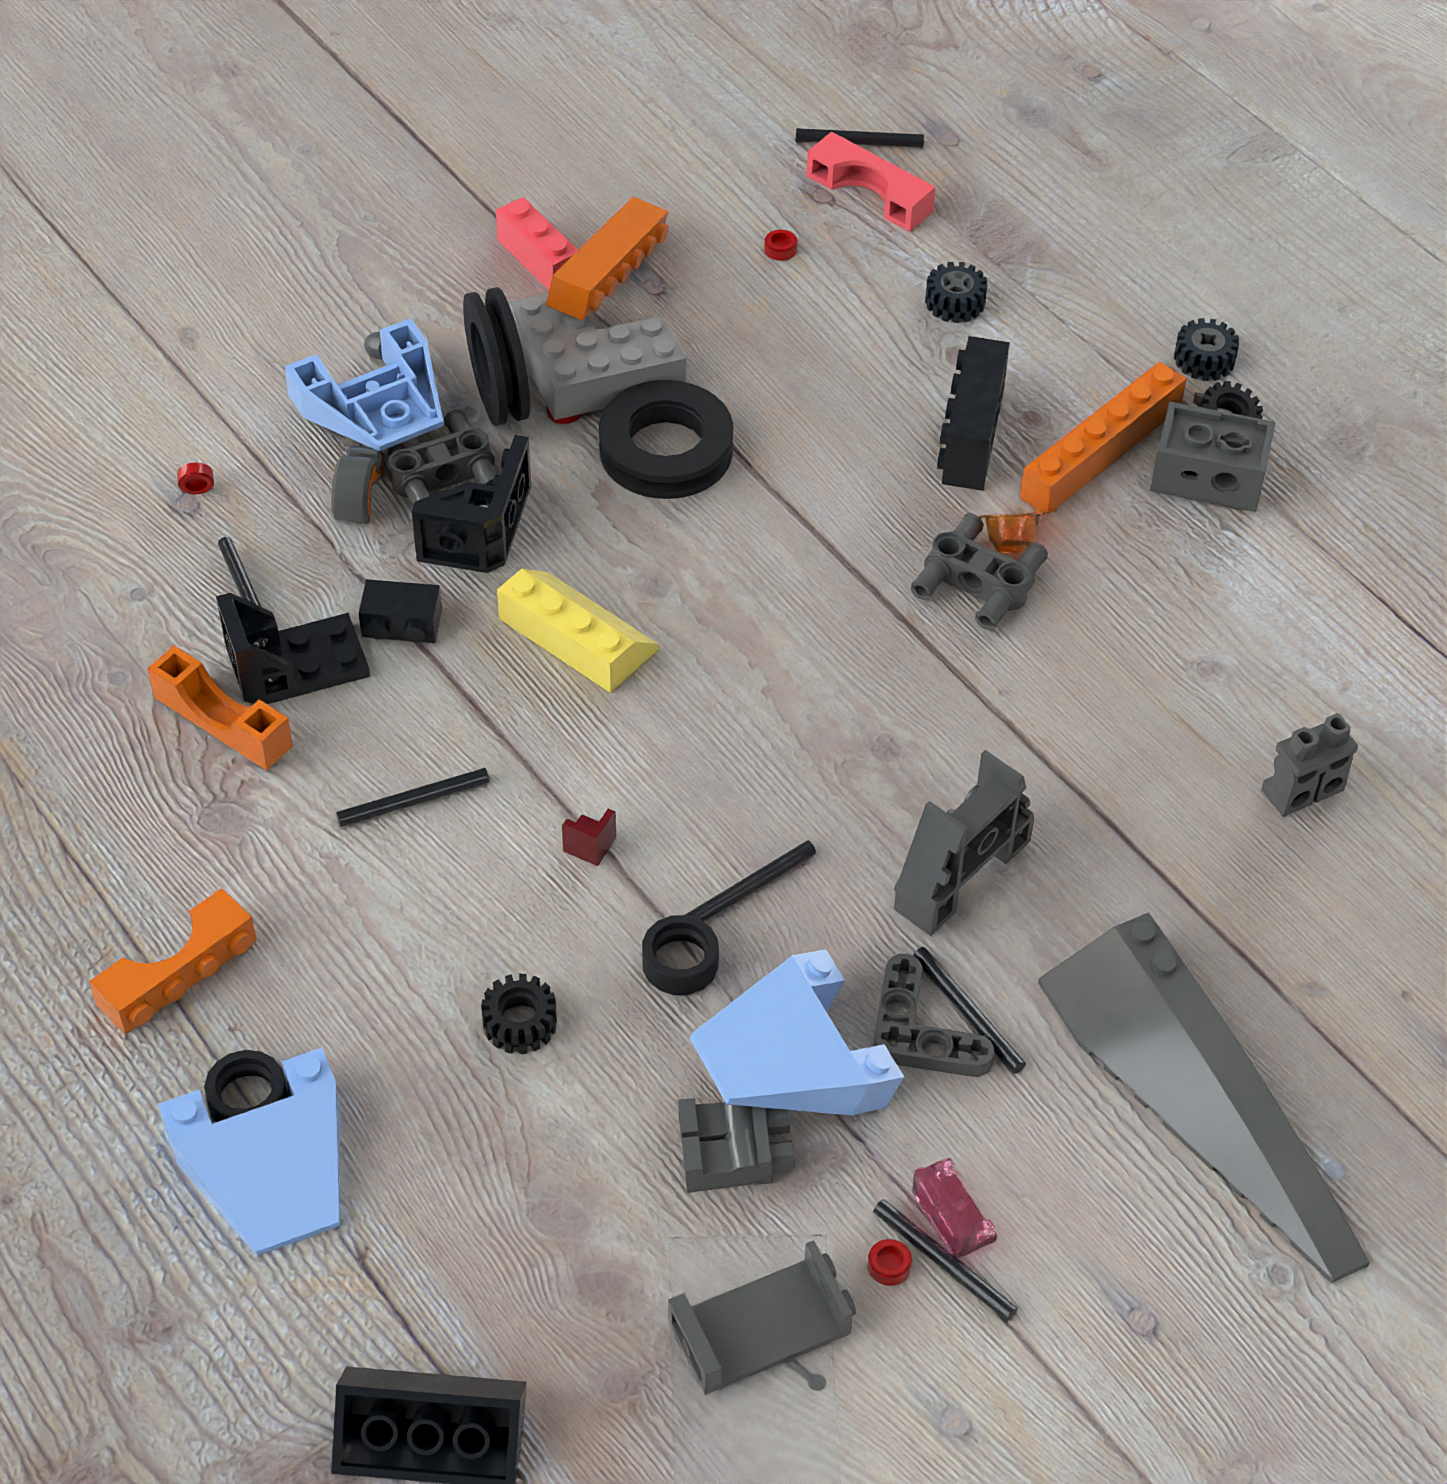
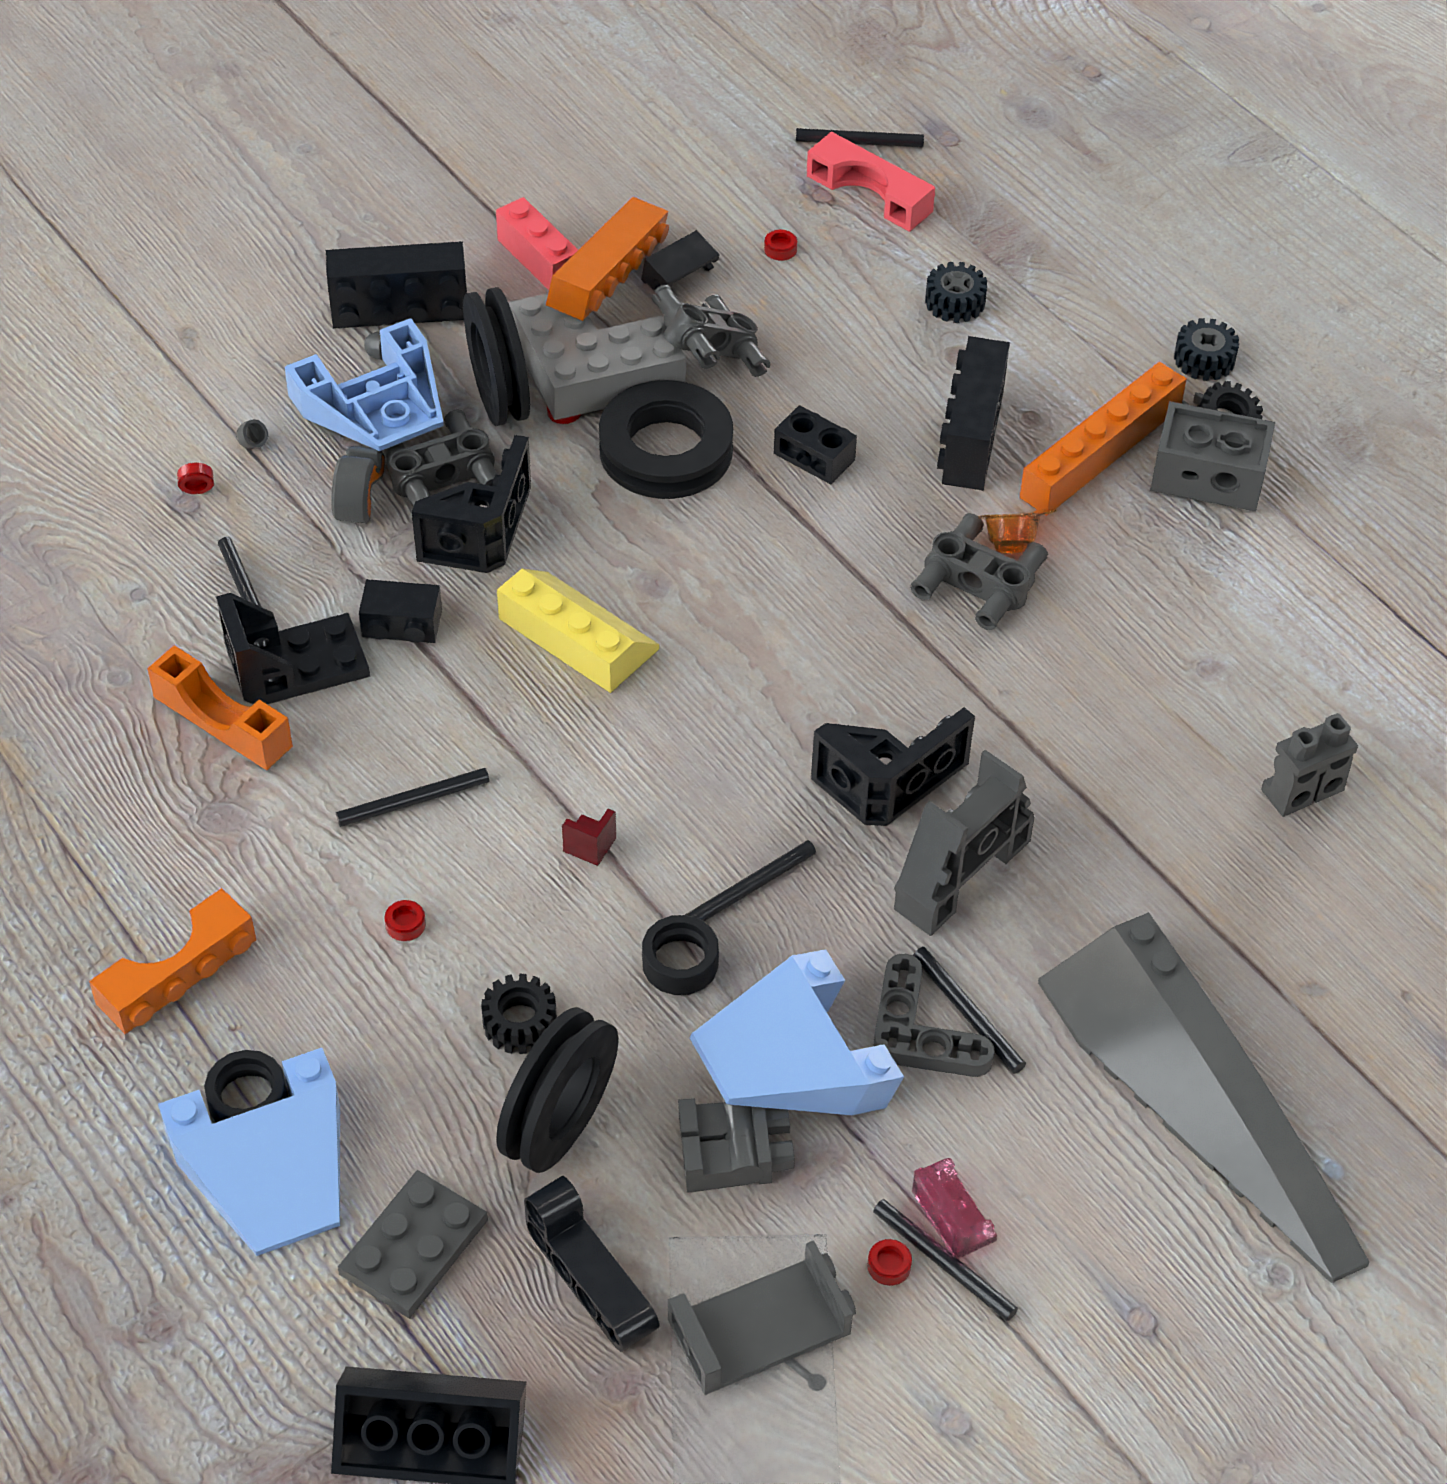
(254, 431): none -> dark grey hinge
(396, 284): none -> black brick
(405, 920): none -> red tile
(413, 1244): none -> dark grey plate
(557, 1089): none -> black tyre
(586, 1265): none -> black beam
(678, 260): none -> black hinge
(710, 331): none -> dark grey piece
(815, 444): none -> black brick
(851, 771): none -> black bracket

